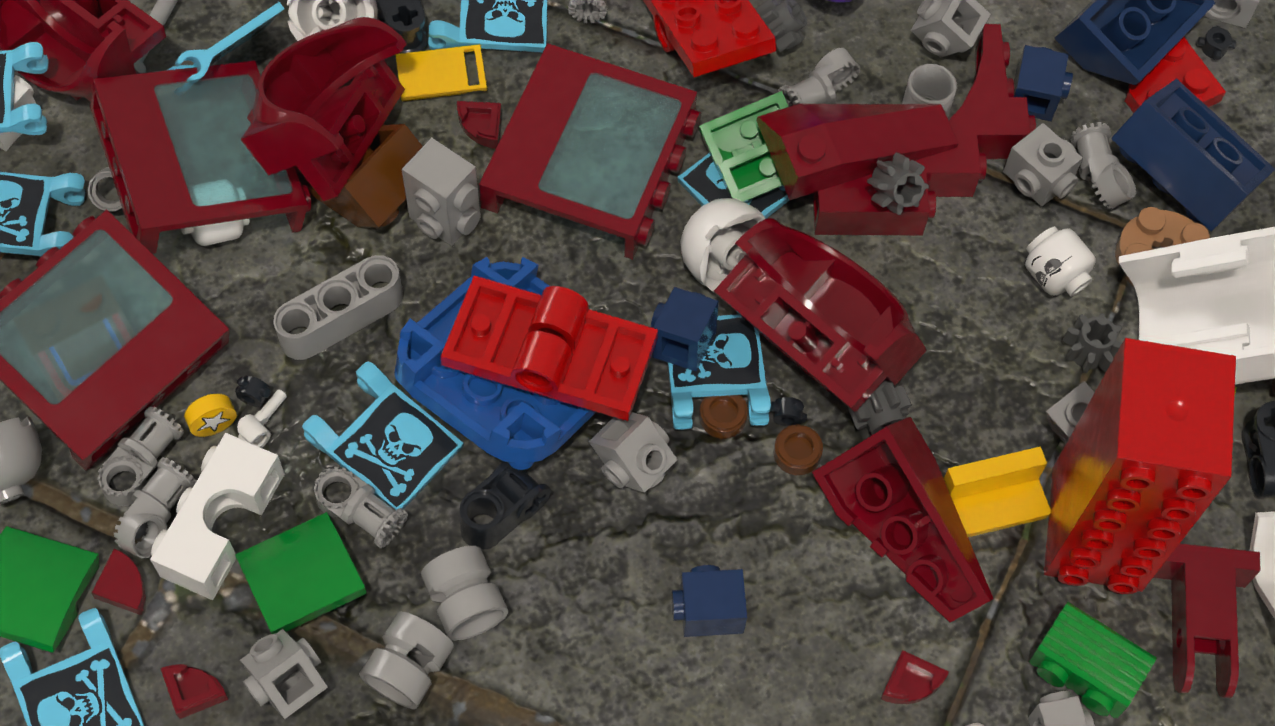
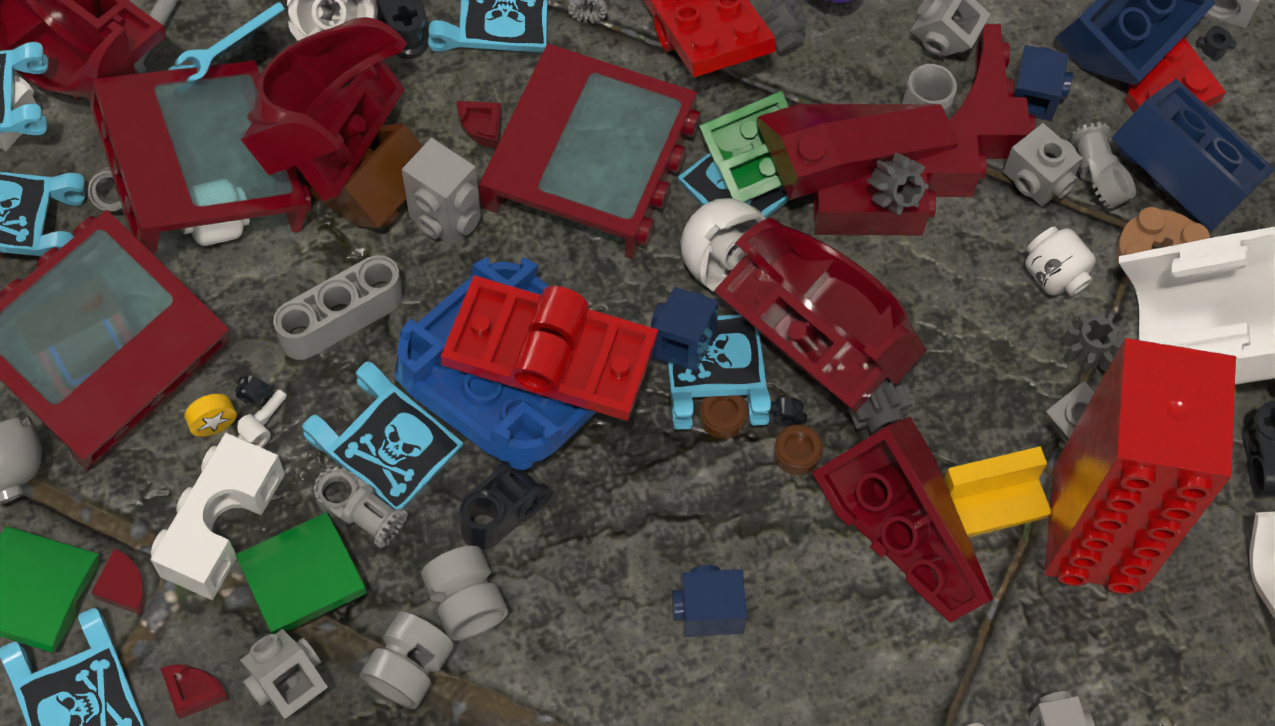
(138, 454): light grey connector -> none
(152, 506): light grey connector -> none
(438, 72): yellow piece -> none
(633, 452): light grey brick -> none
(823, 82): light grey connector -> none
(913, 680): dark red tile -> none
(1092, 662): green brick -> none
(1206, 609): dark red piece -> none

